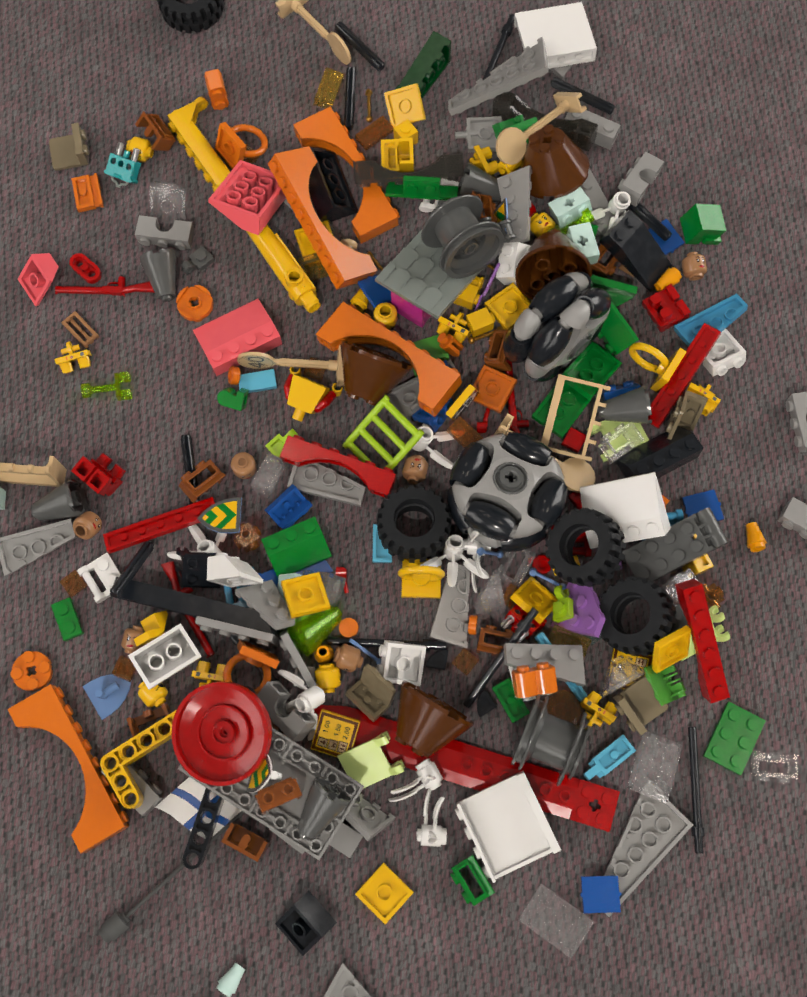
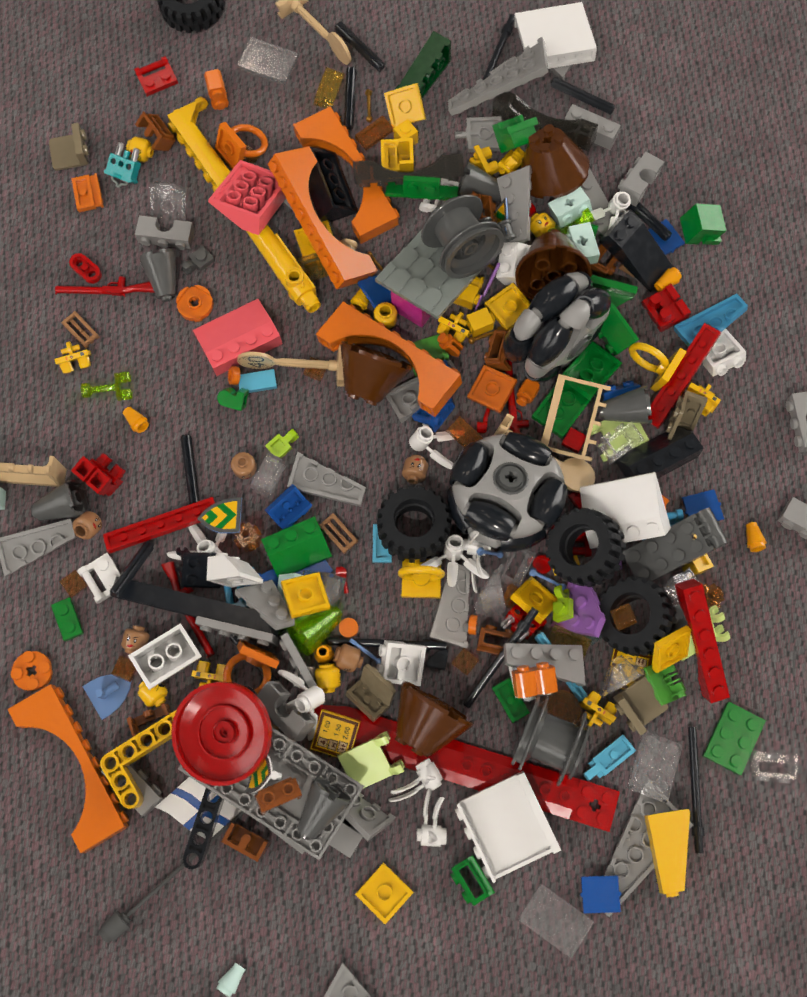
(38, 276): coral slope -> none
(136, 420): none -> light orange cone
(153, 626): yellow slope -> none
(156, 81): none -> red plate
(194, 493): dark orange window -> none
(268, 61): none -> clear plate
(301, 453): red arch -> none
(305, 923): black slope -> none
(307, 395): yellow torso -> none
(348, 545): none -> medium nougat tile
(373, 416): lime bar -> none
(462, 402): yellow tile -> none
(485, 704): black tile -> none
(512, 141): tan piece -> none
(527, 392): none -> orange arm
(623, 616): none -> clear orange tile
(669, 847): none -> yellow slope
(694, 266): medium nougat head -> none

